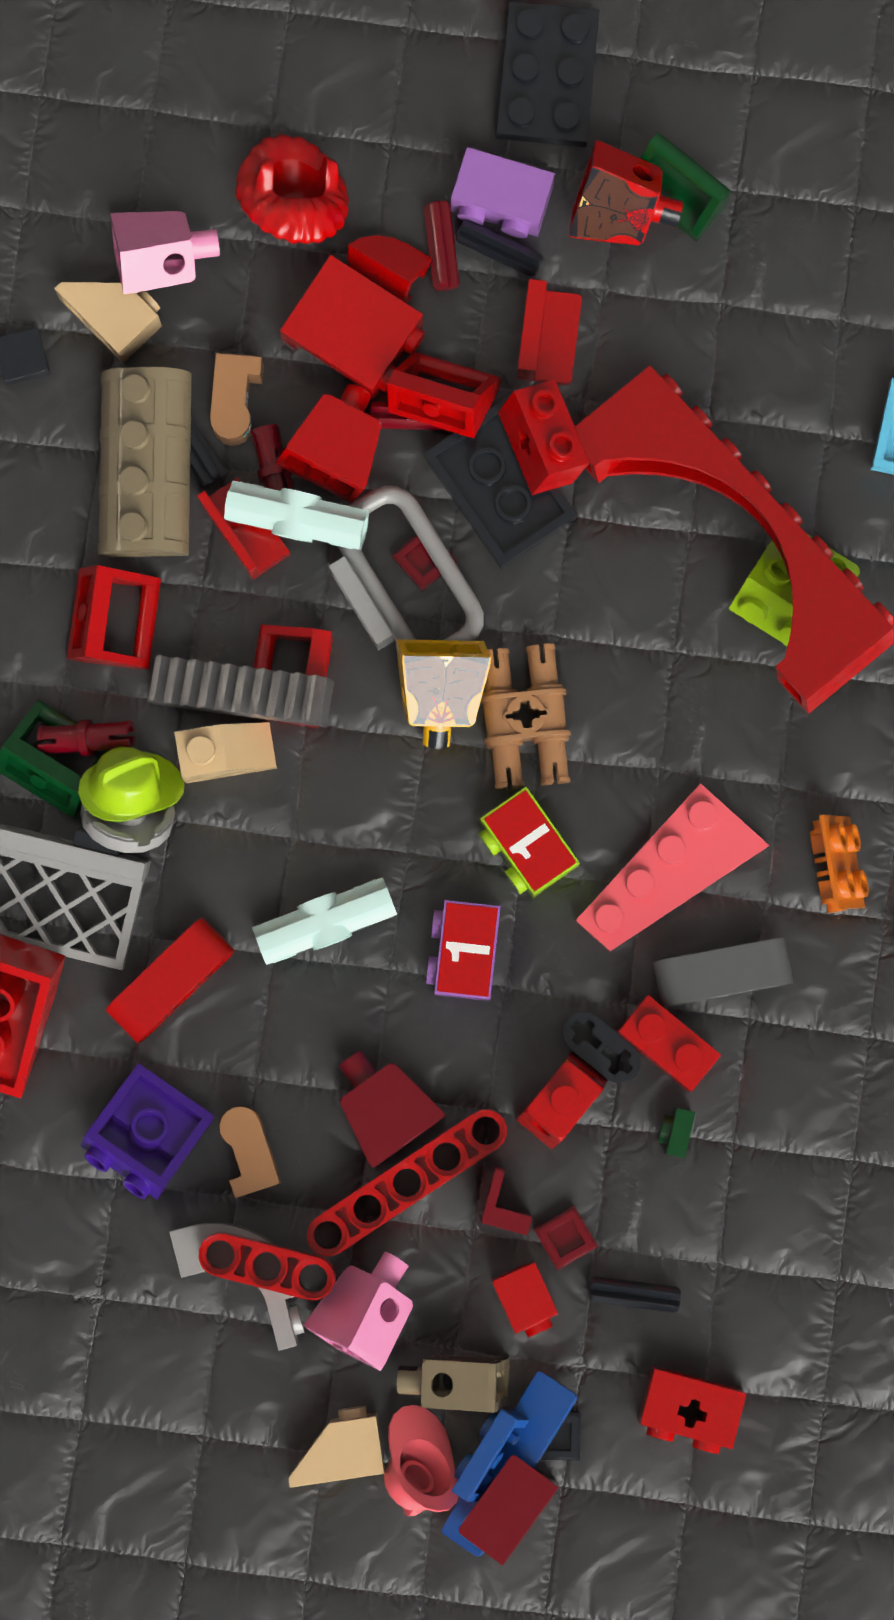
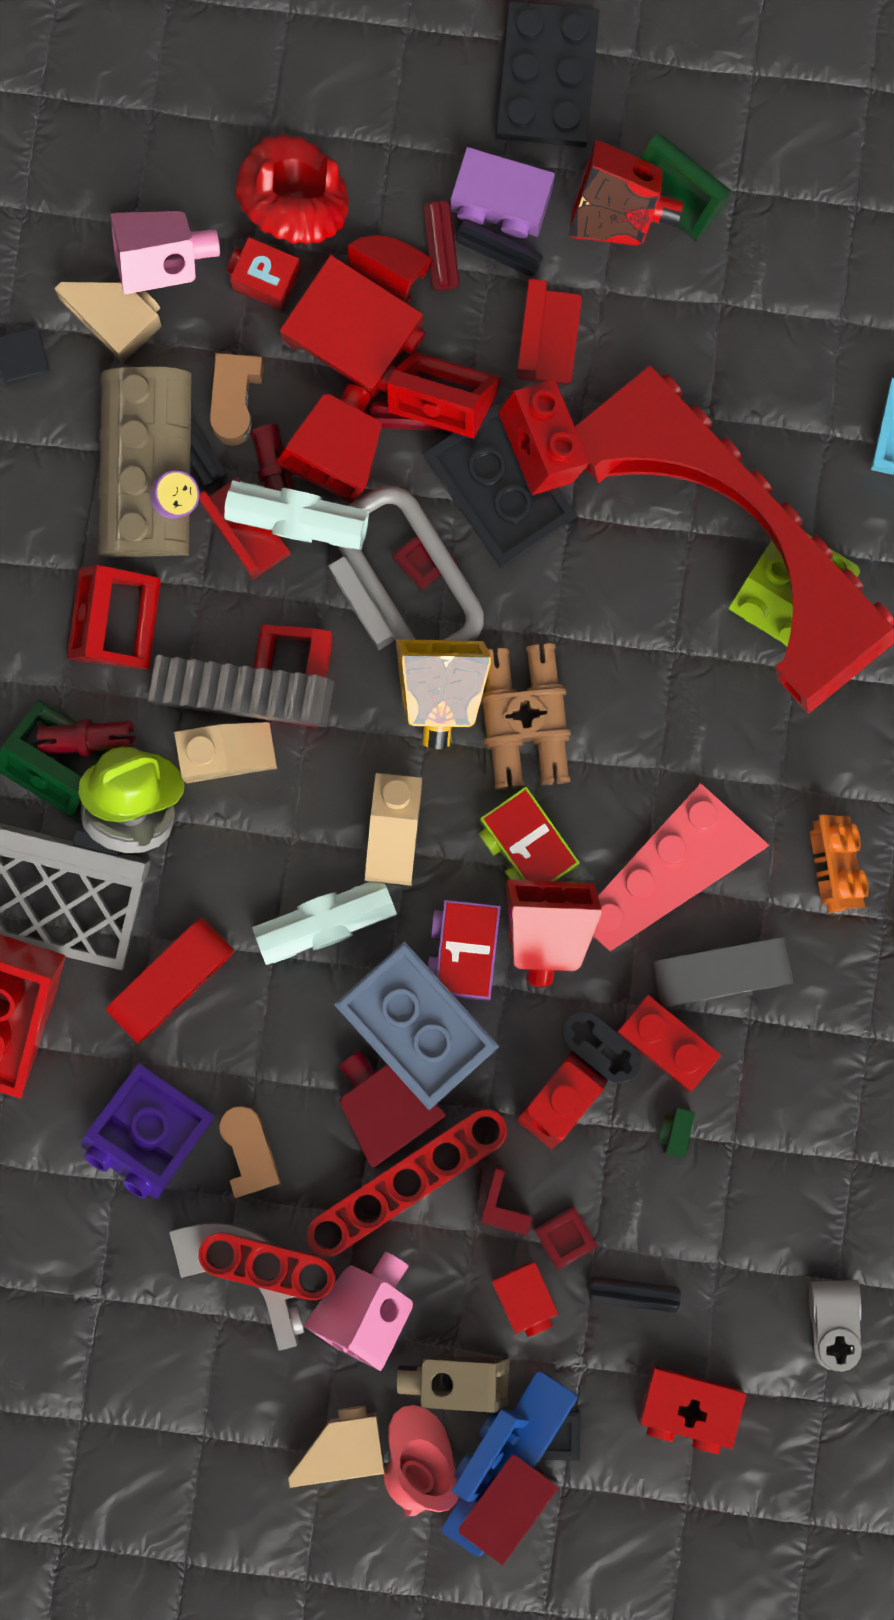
(174, 494): none -> light yellow tile
(263, 273): none -> red brick
(393, 829): none -> tan slope
(416, 1025): none -> sand blue tile
(550, 926): none -> torso
(833, 1313): none -> light grey piece

